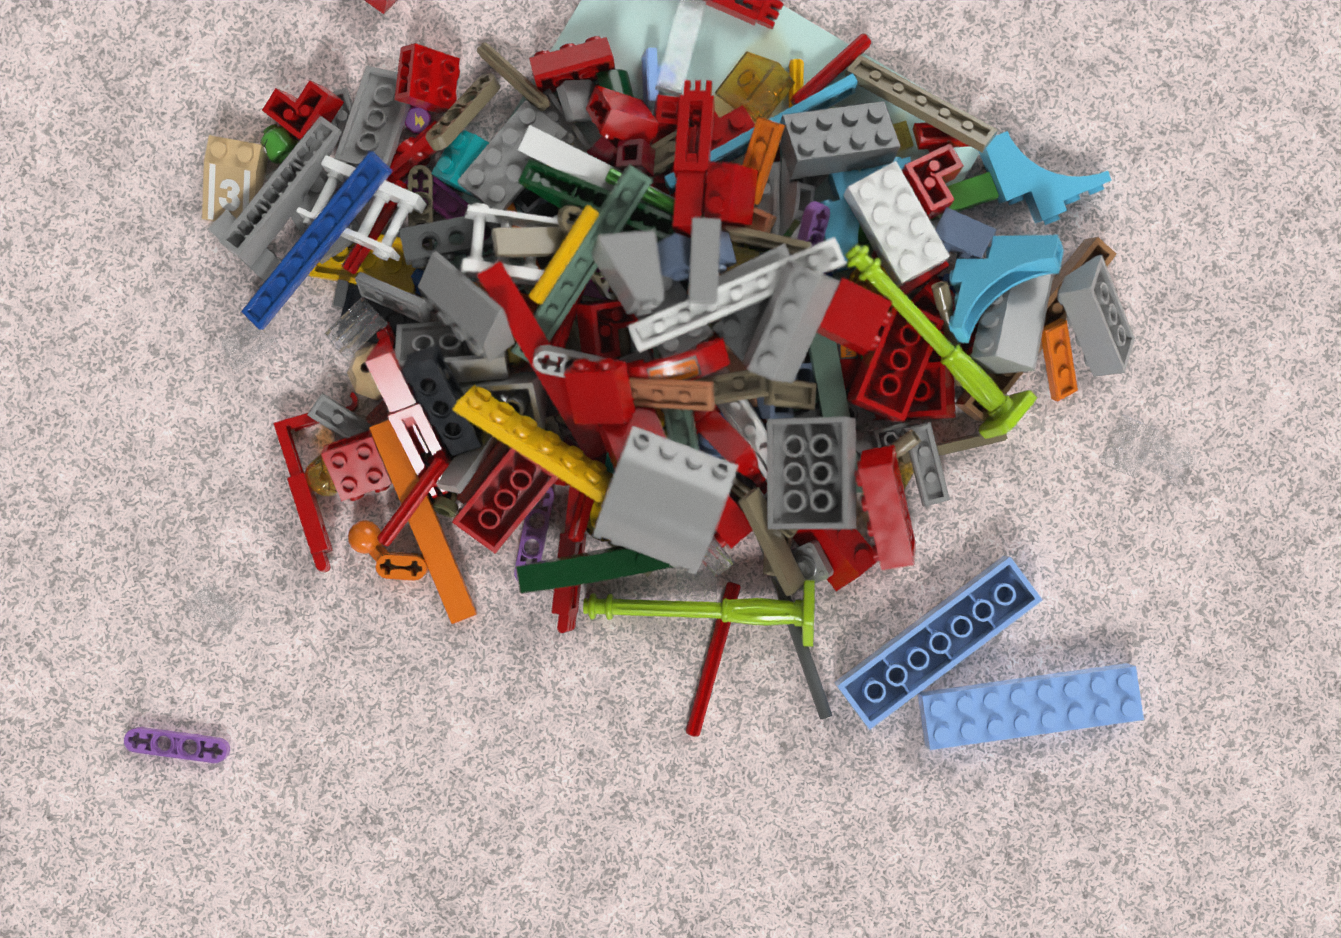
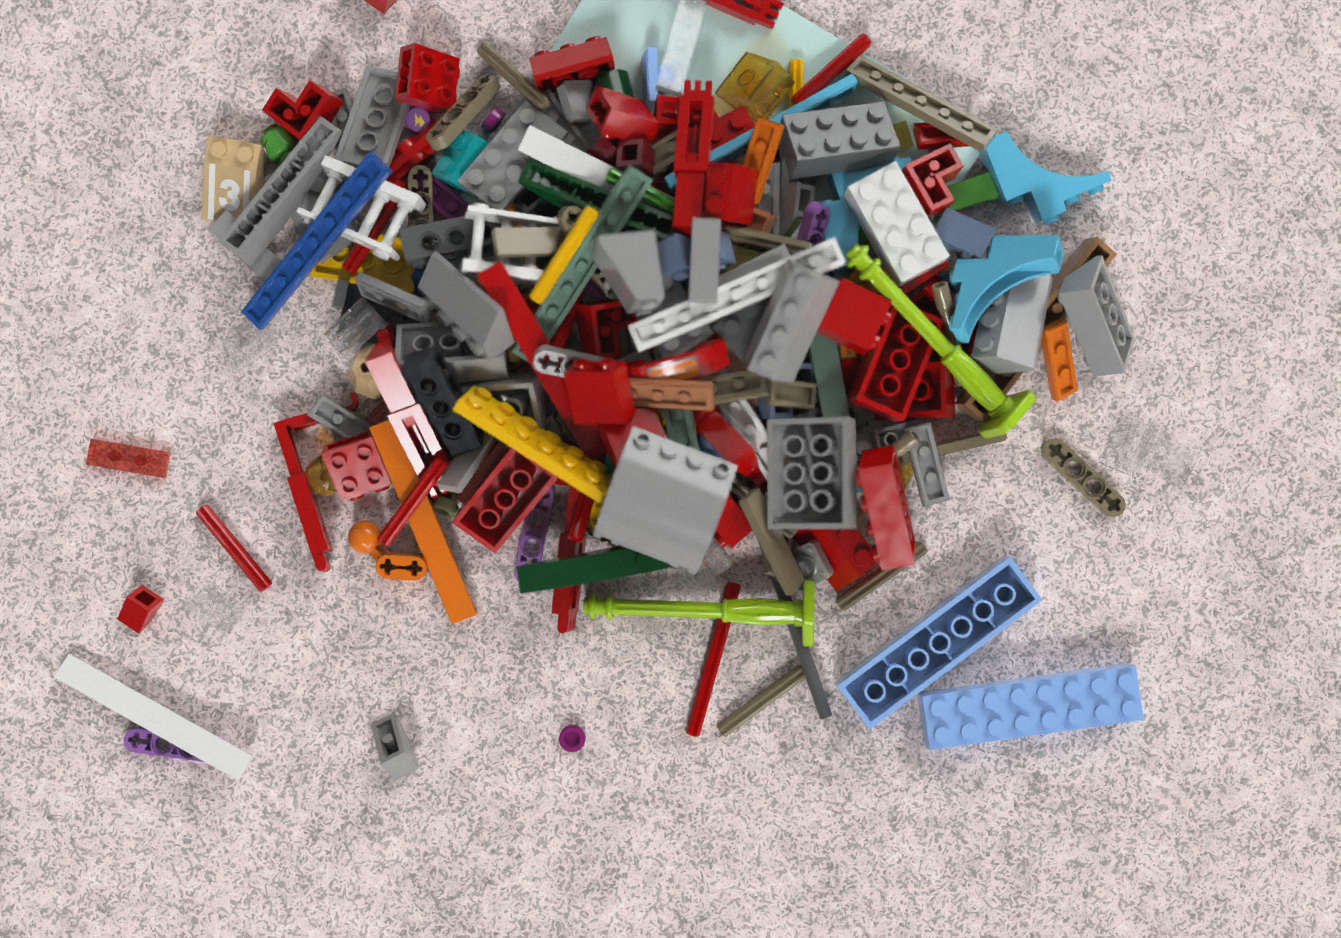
(128, 458): none -> clear red tile
(139, 608): none -> red brick
(153, 716): none -> white tile
(233, 548): none -> red axle
(394, 747): none -> light grey slope
(493, 120): none -> magenta tile
(572, 738): none -> magenta tile
(761, 701): none -> dark tan axle
(874, 581): none -> dark tan axle
(1079, 481): none -> dark tan beam

